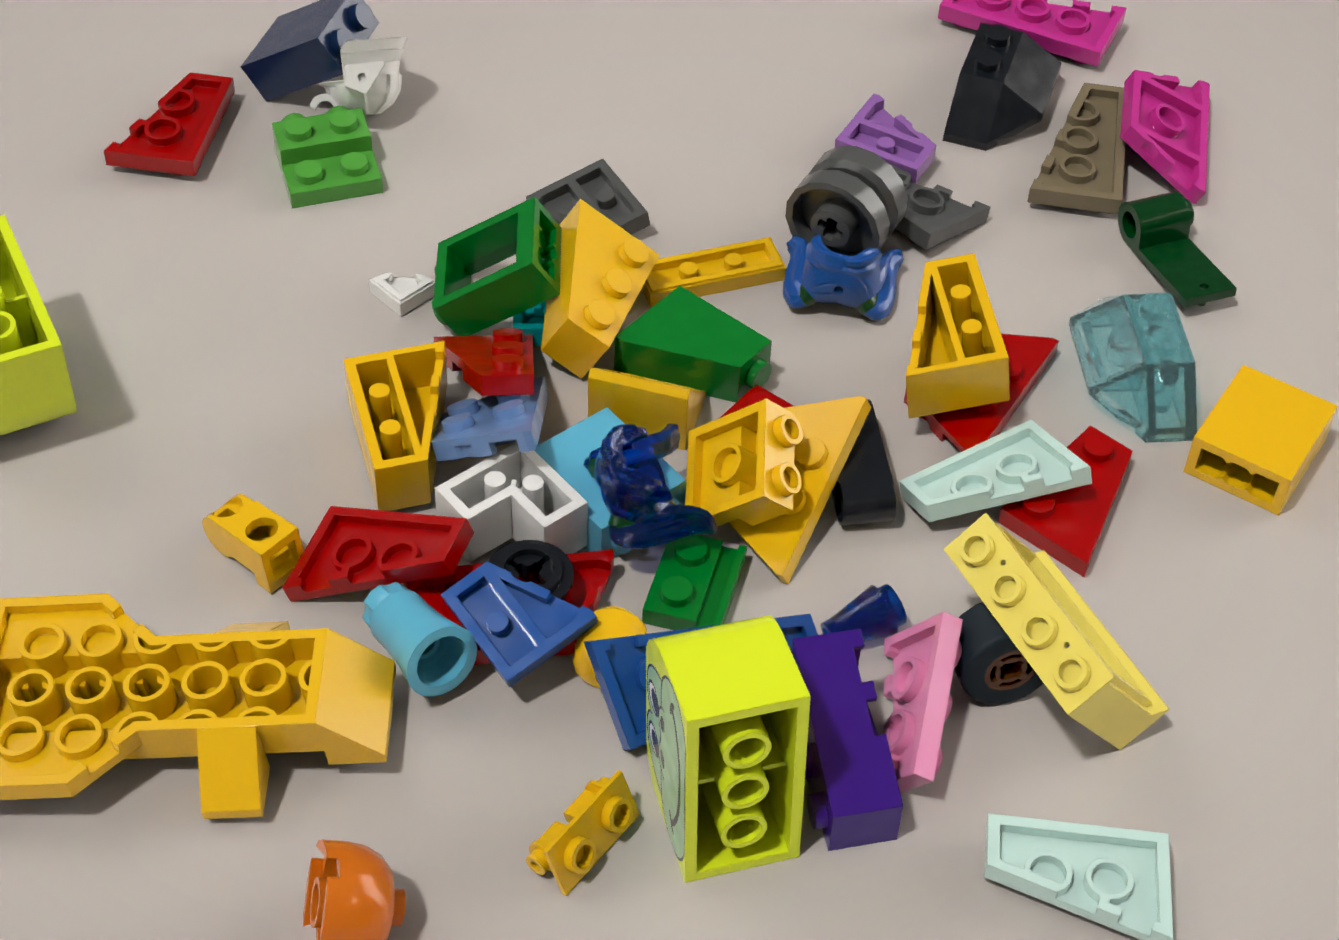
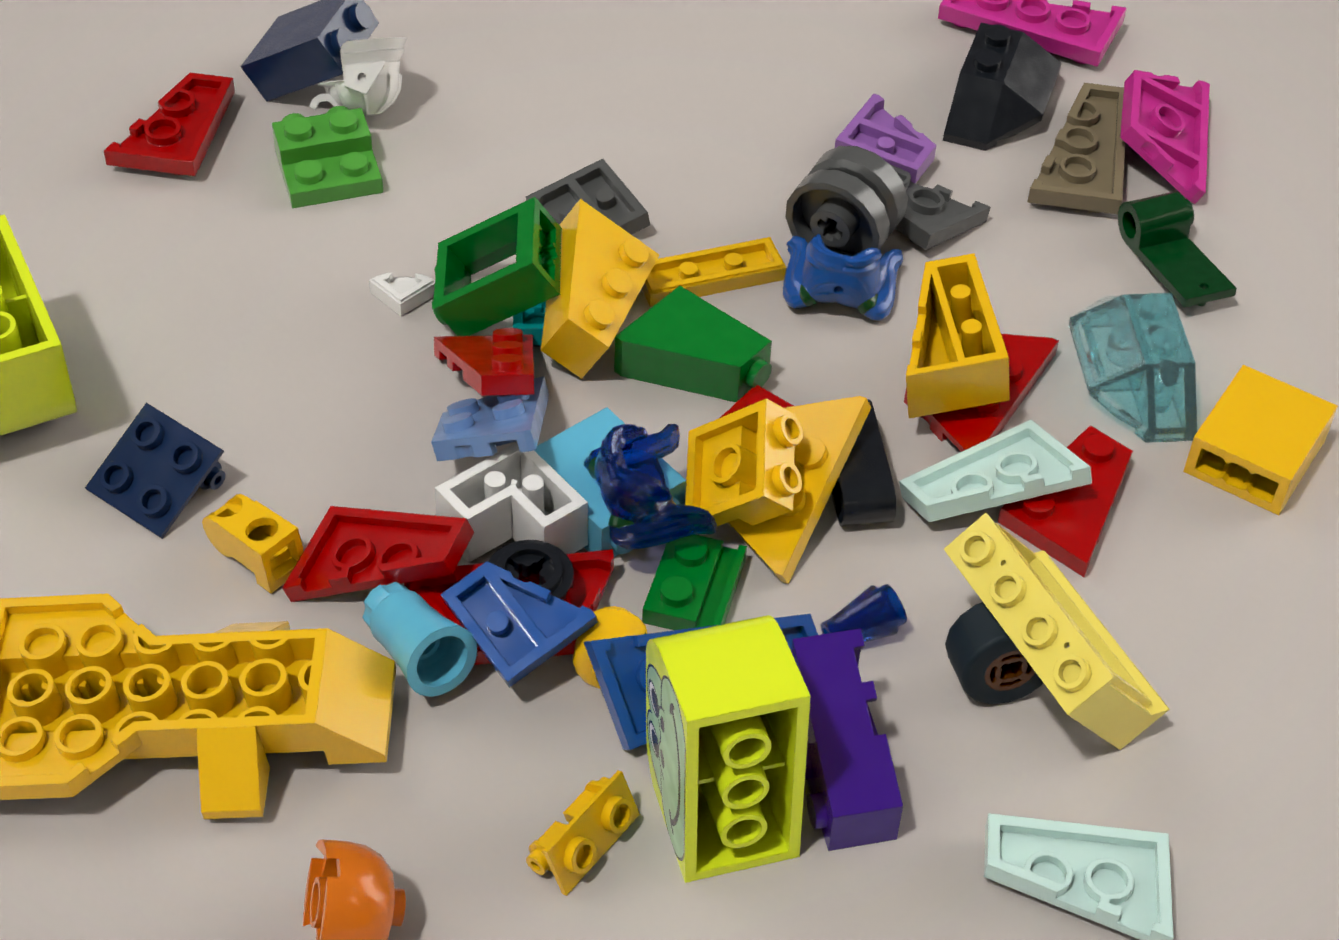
(156, 470): none -> dark blue hinge
(395, 412): yellow wedge -> none
(645, 401): yellow slope -> none
(921, 696): bright pink wing -> none

